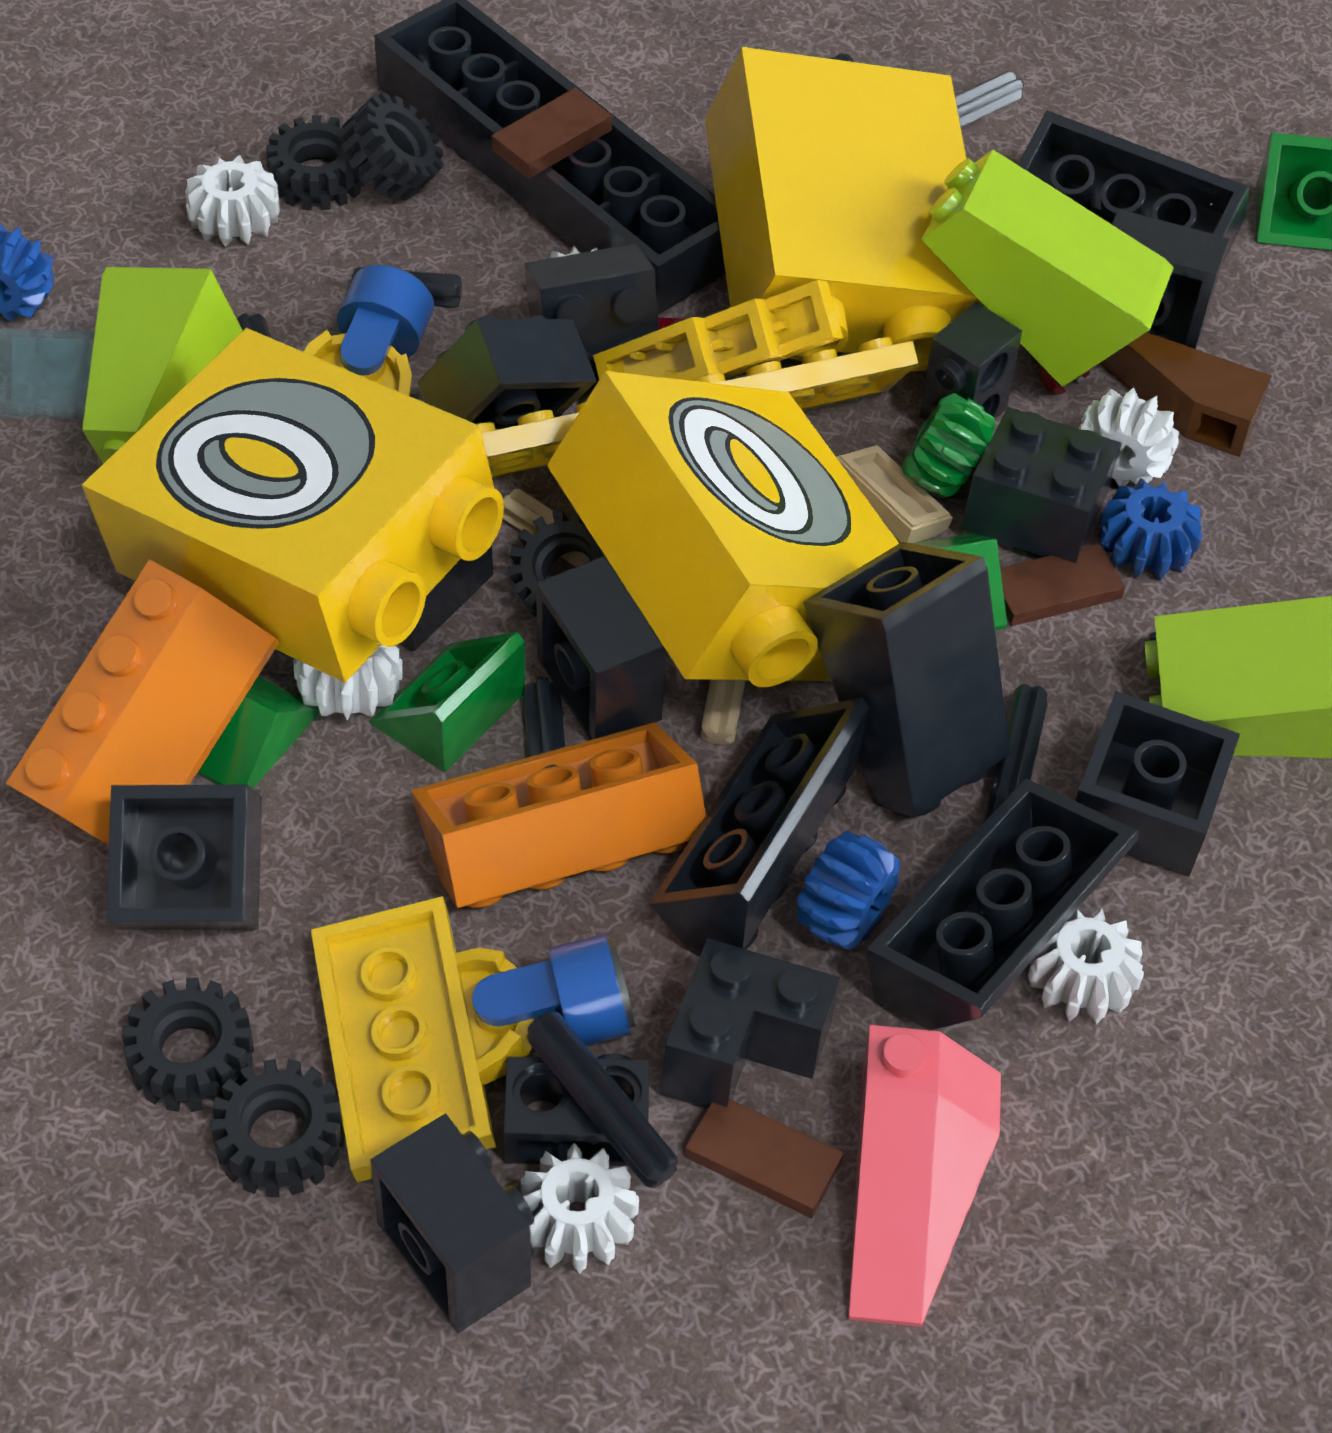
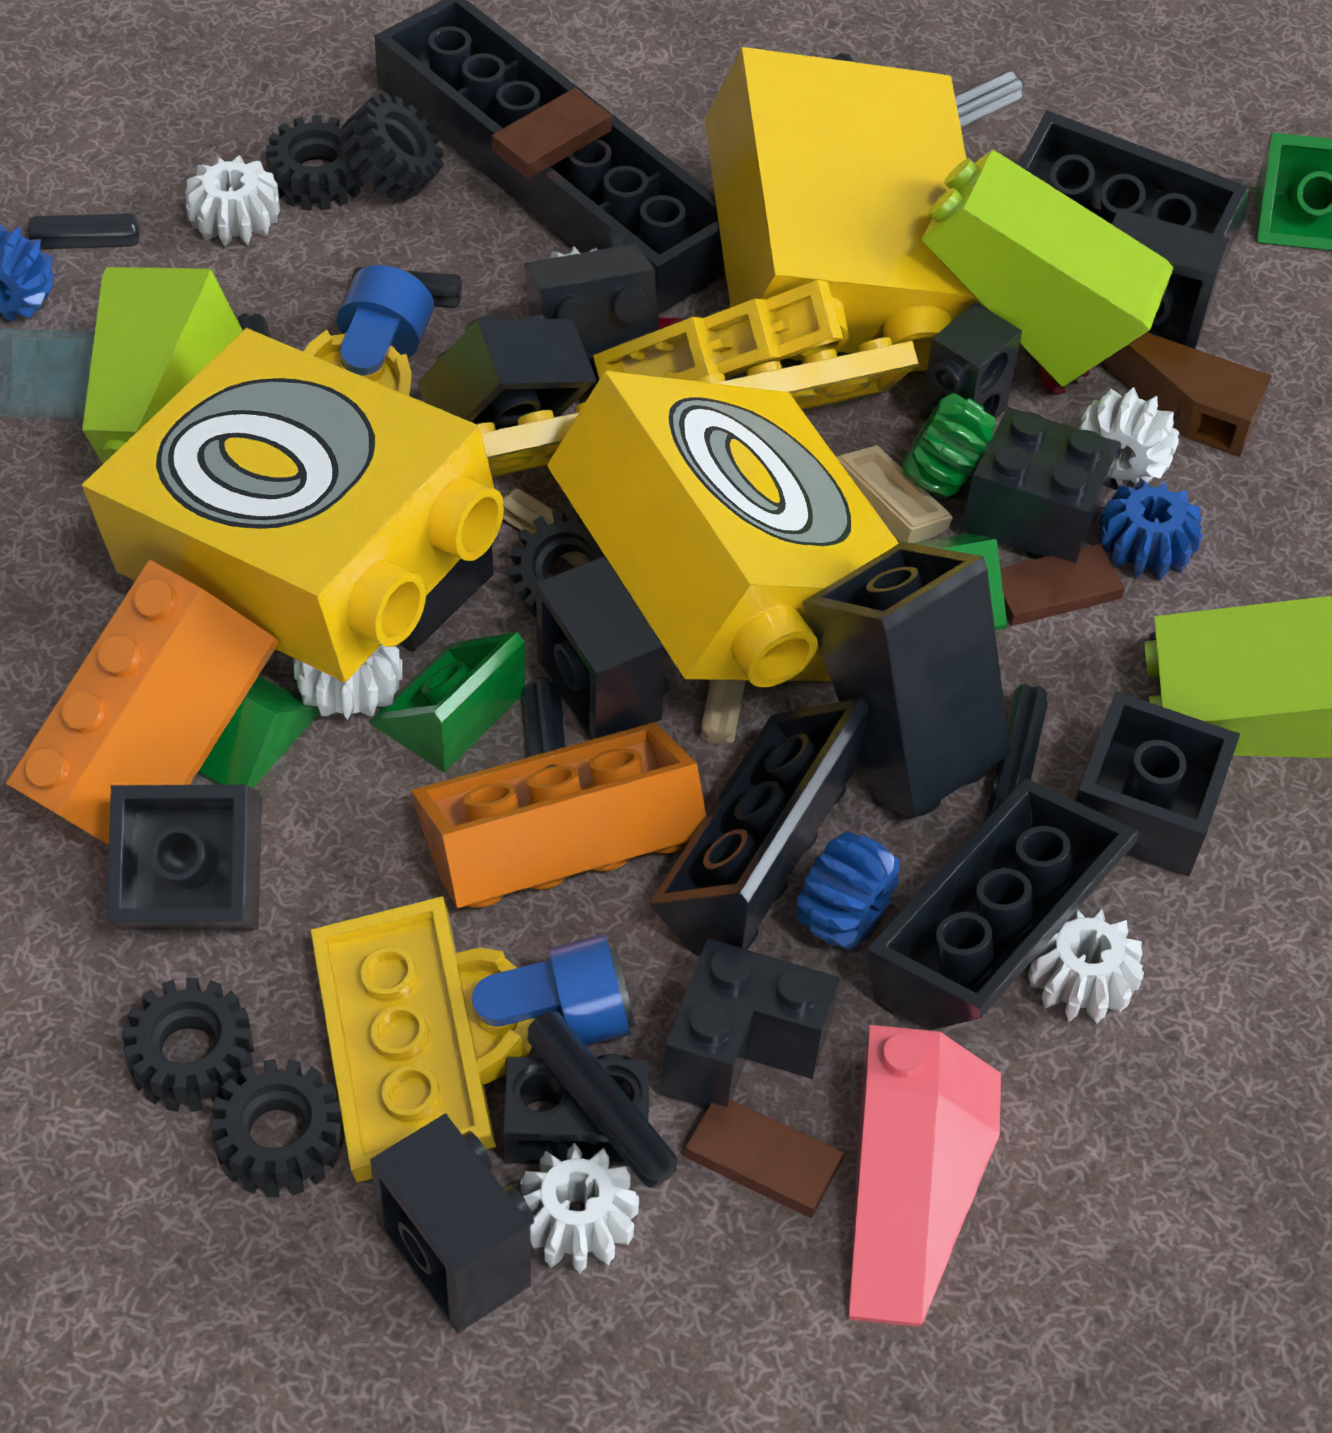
(85, 230): none -> black axle

